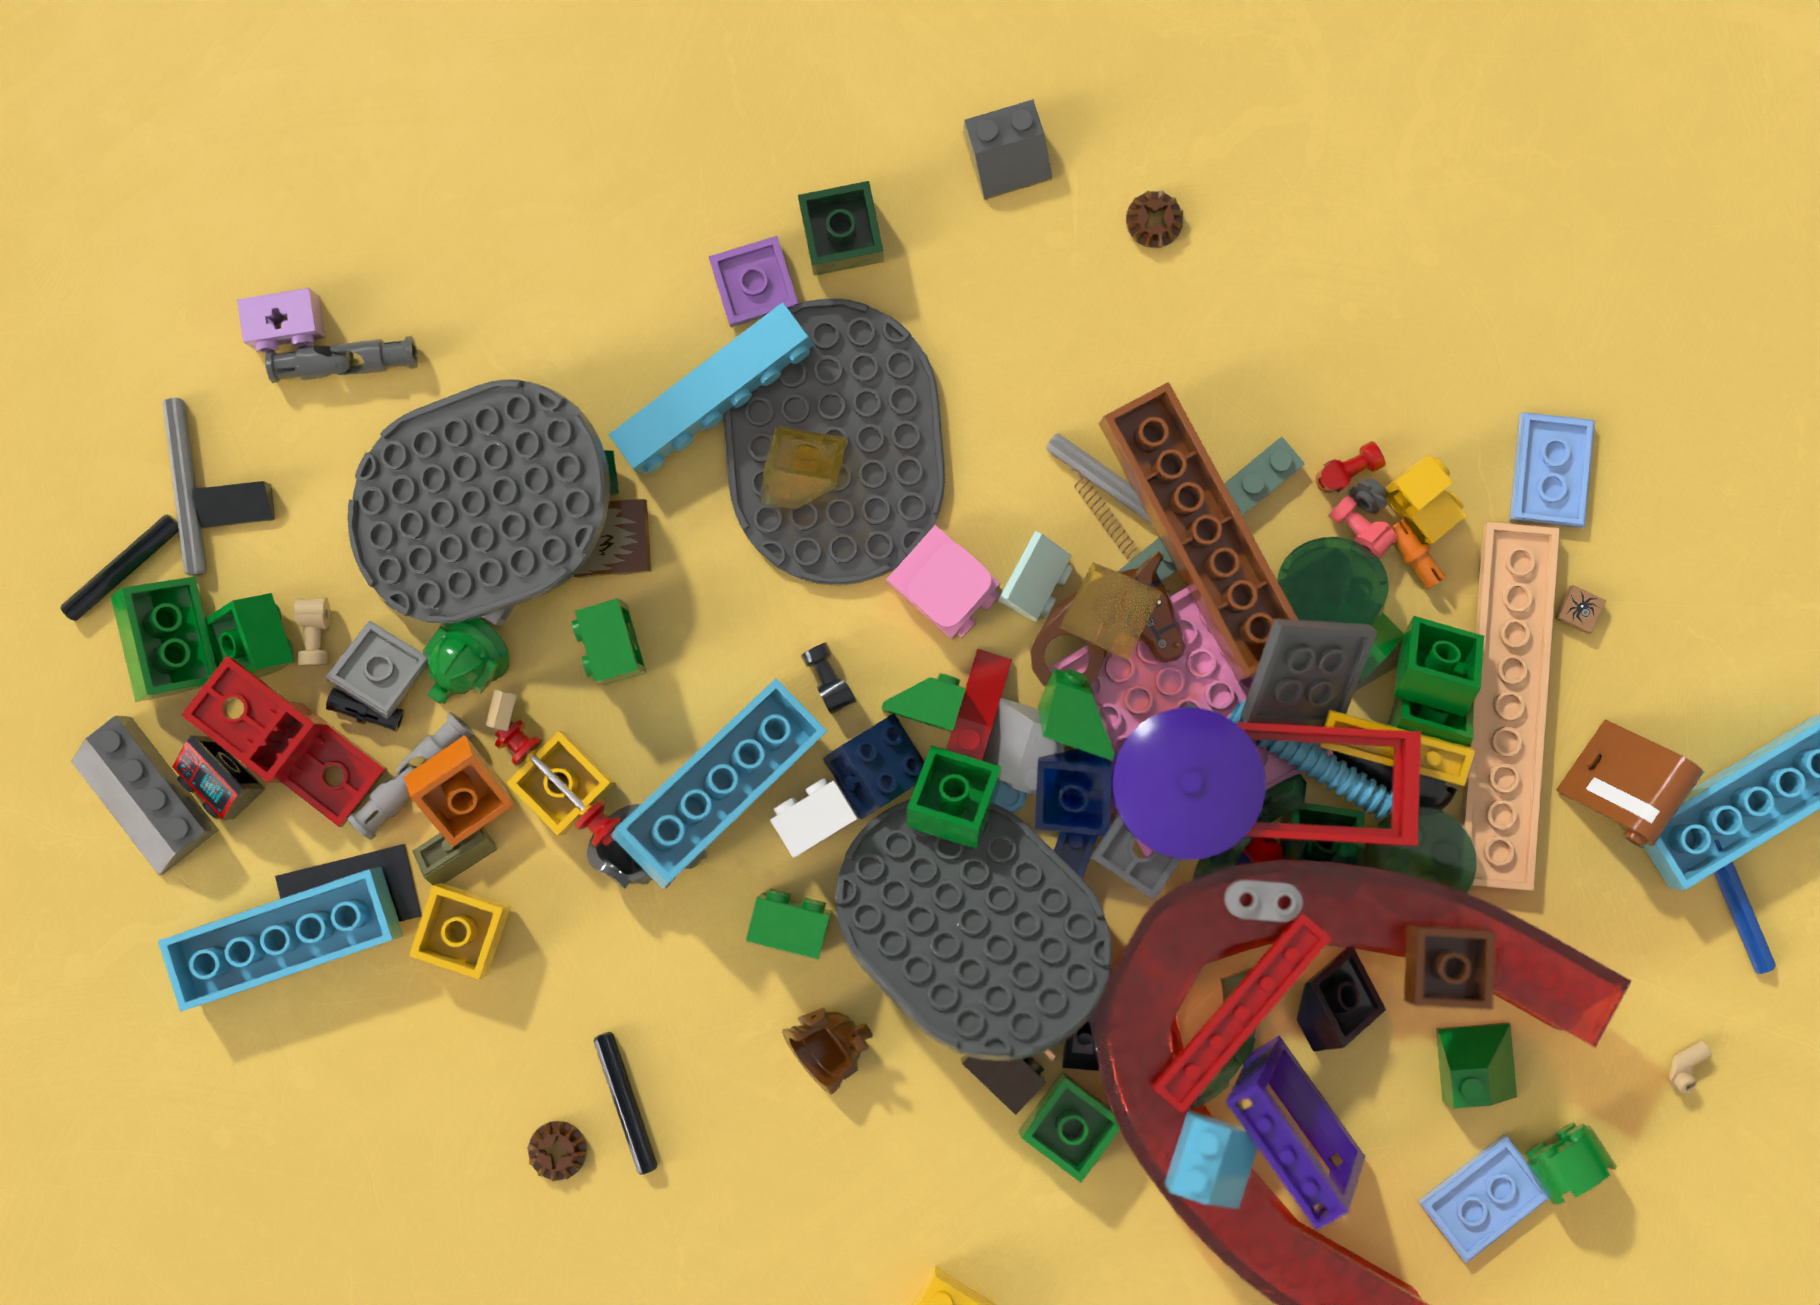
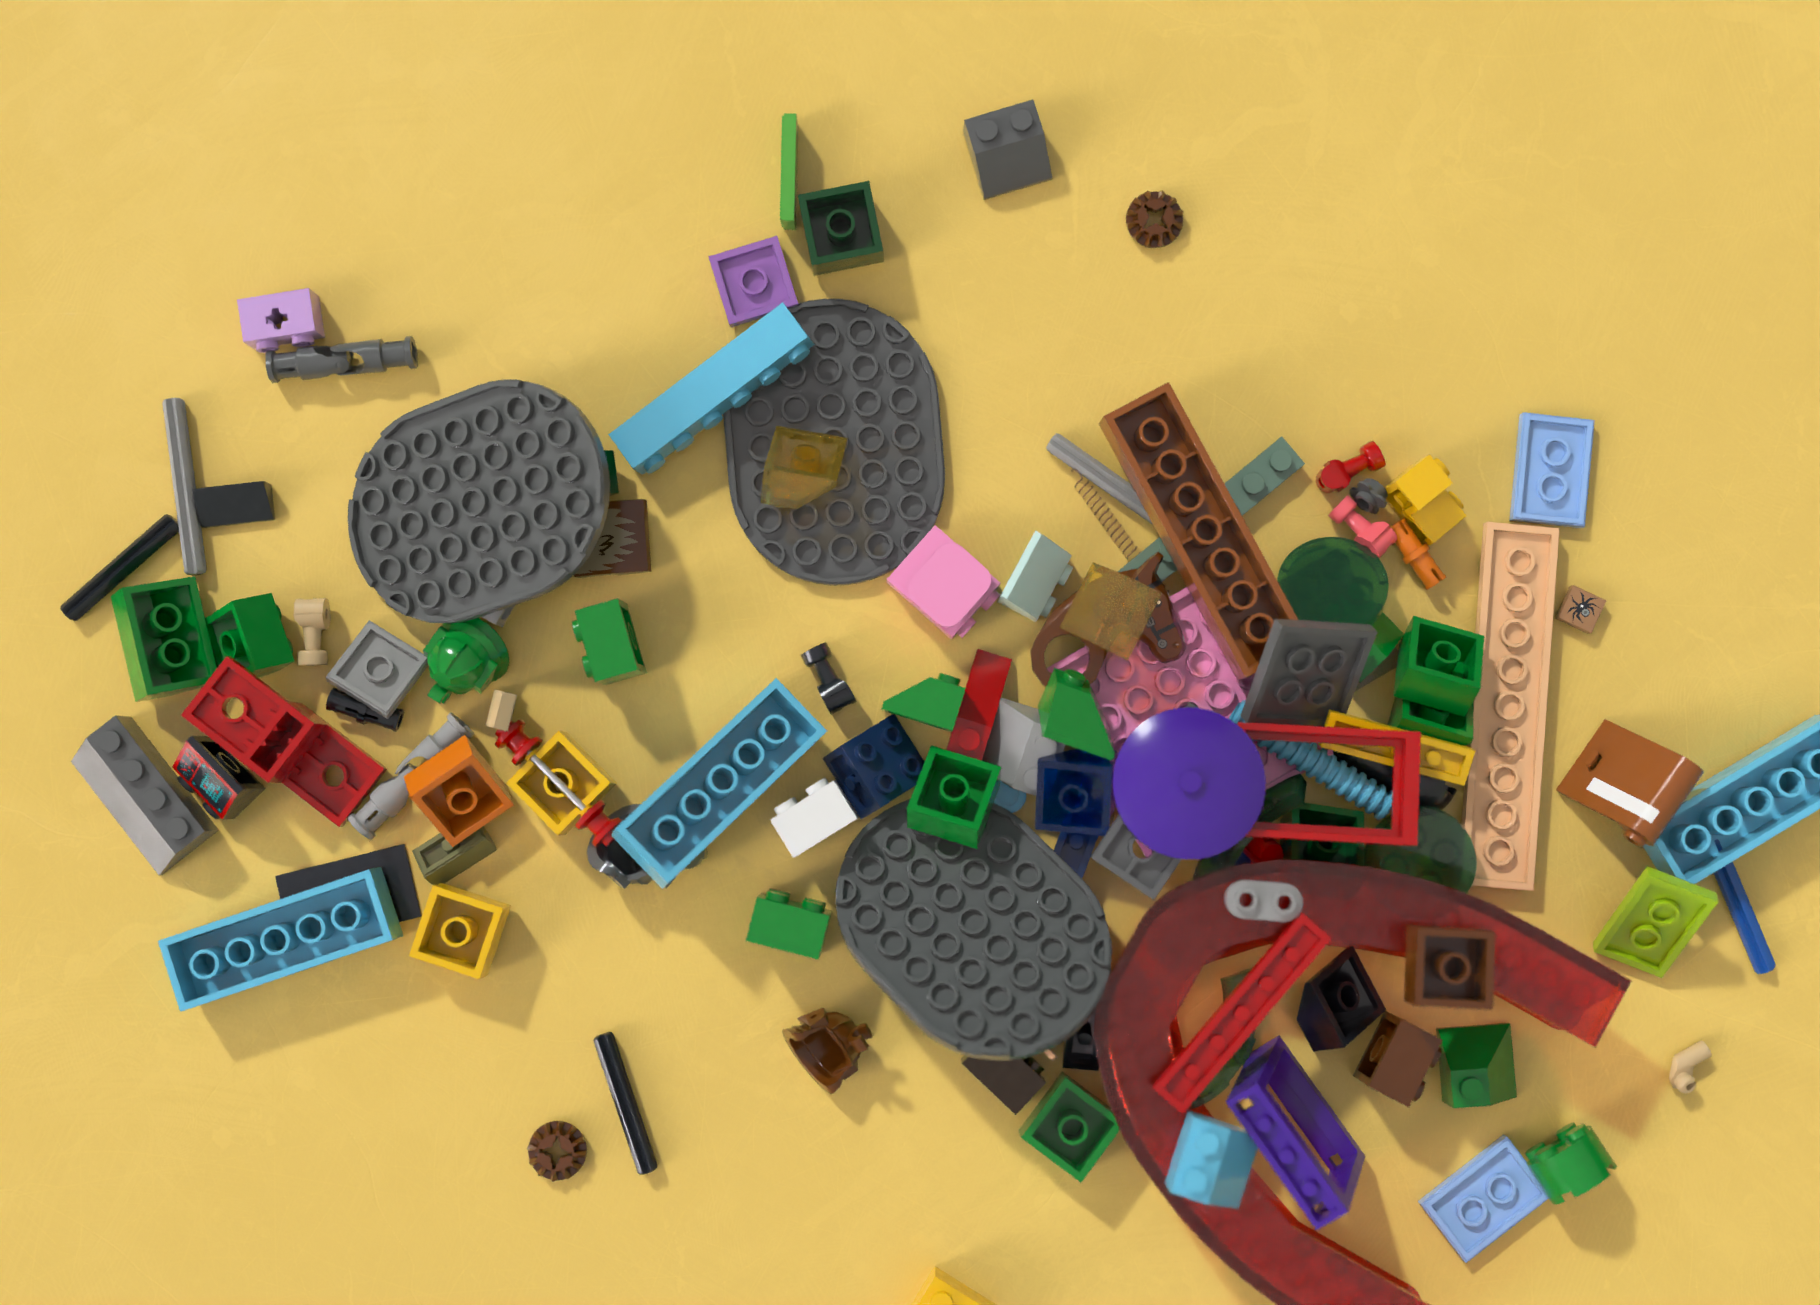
(789, 160): none -> bright green tile
(1398, 1059): none -> reddish brown brick
(1655, 921): none -> lime plate

